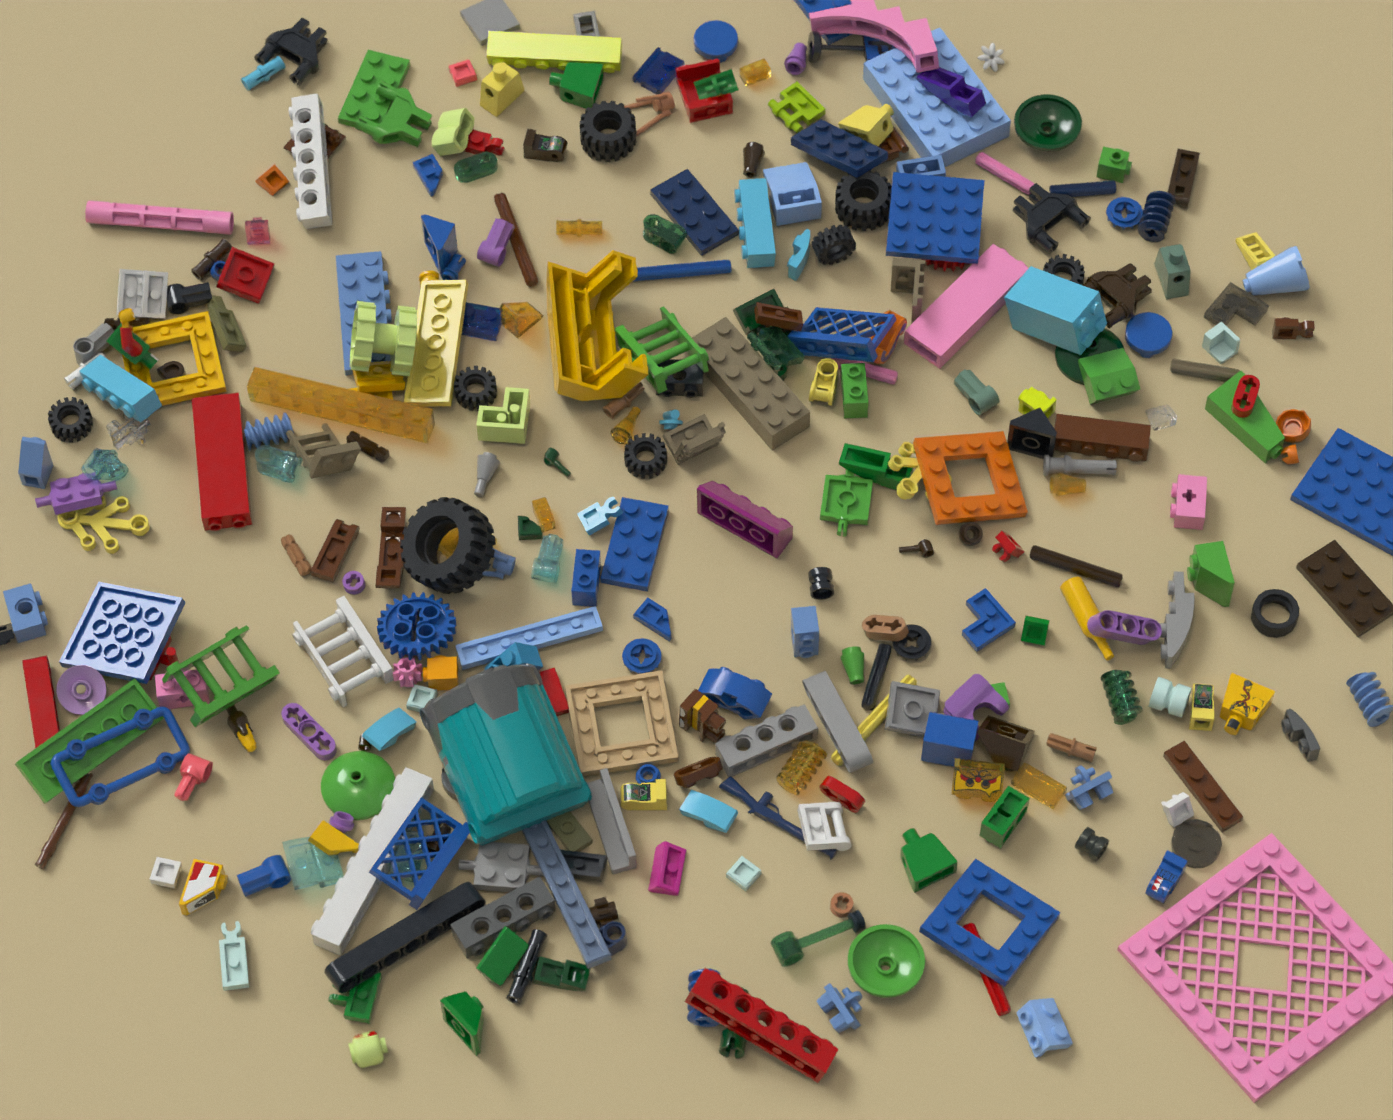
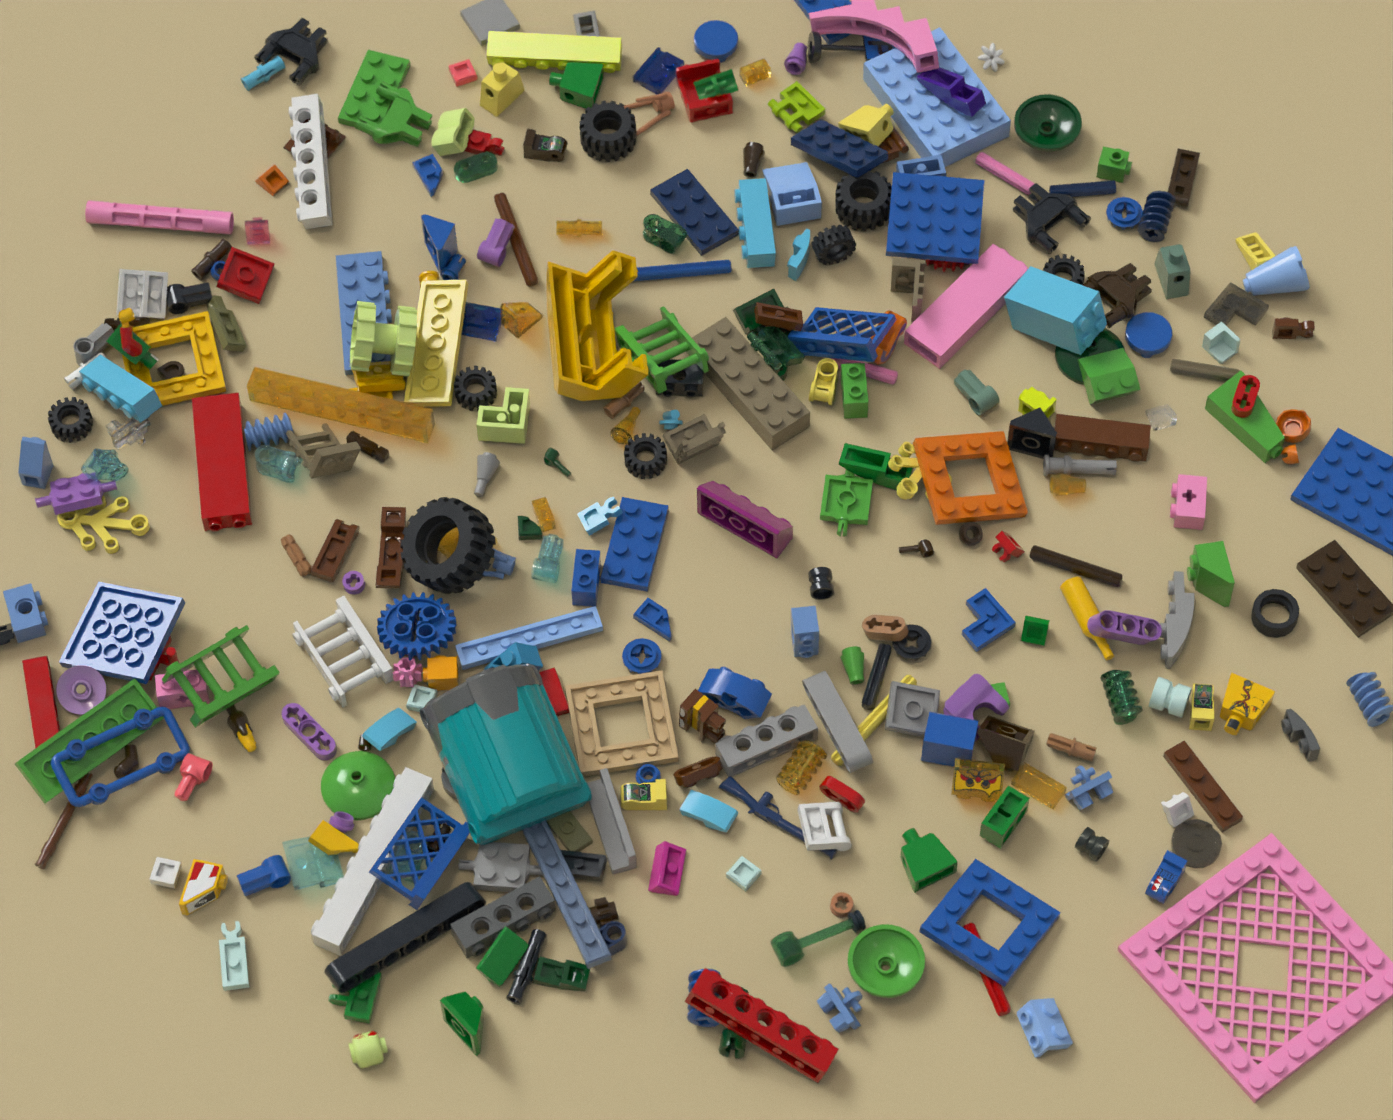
(130, 762): none -> dark brown arm

